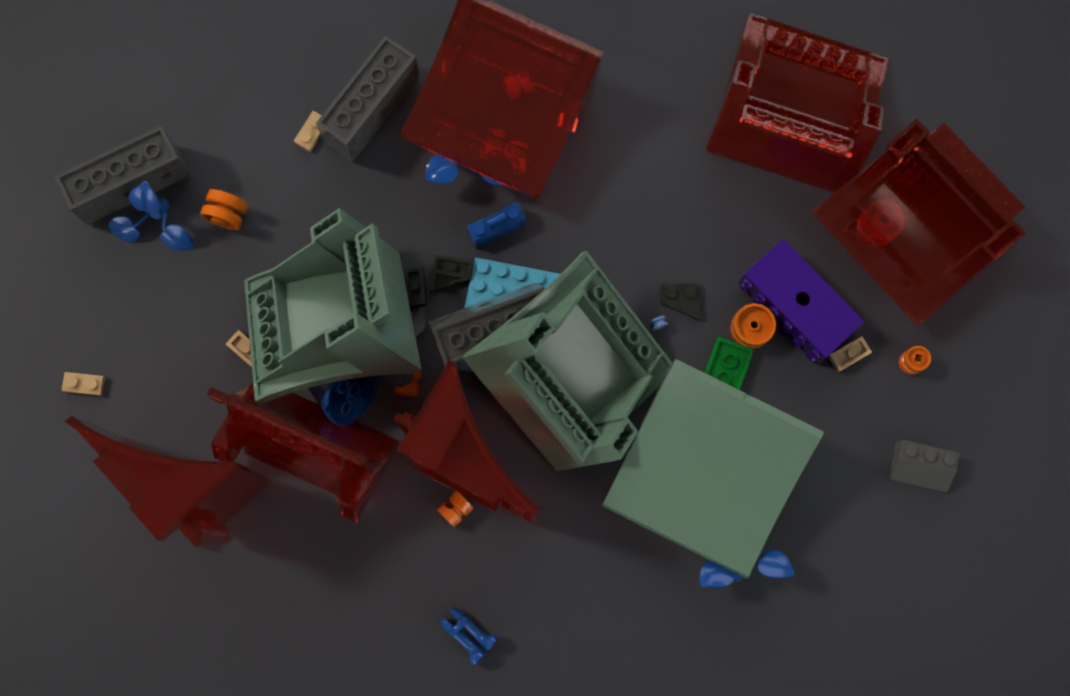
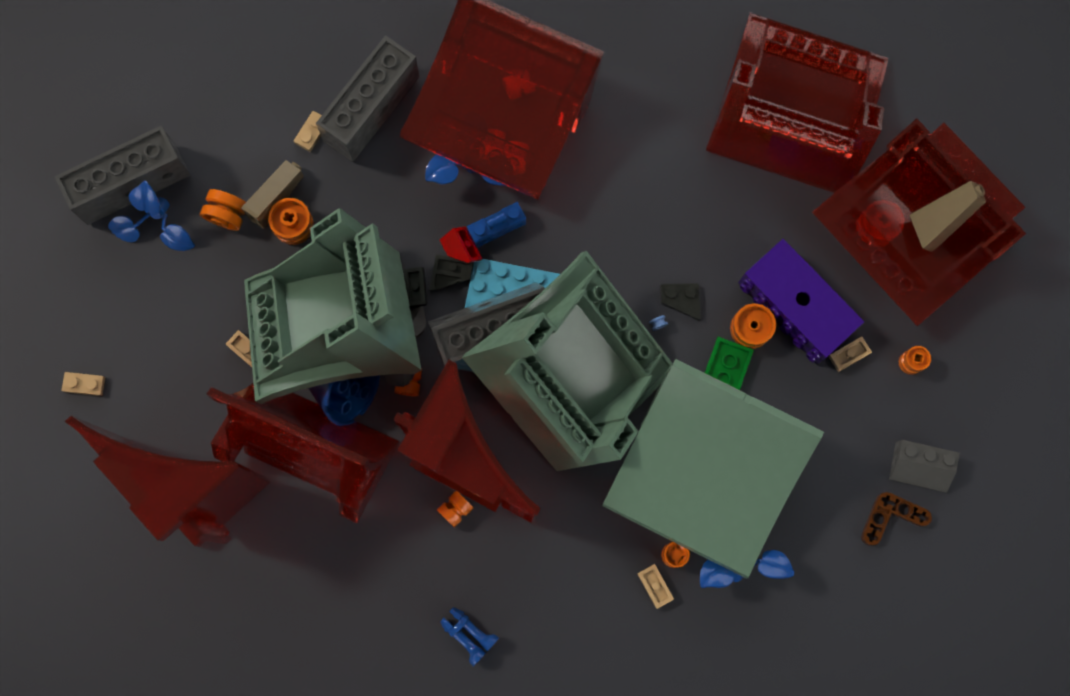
(276, 188): none -> dark tan slope
(290, 210): none -> orange wheel
(460, 245): none -> red slope
(655, 586): none -> tan plate
(674, 555): none -> orange wheel
(886, 512): none -> reddish brown beam
(945, 215): none -> dark tan slope

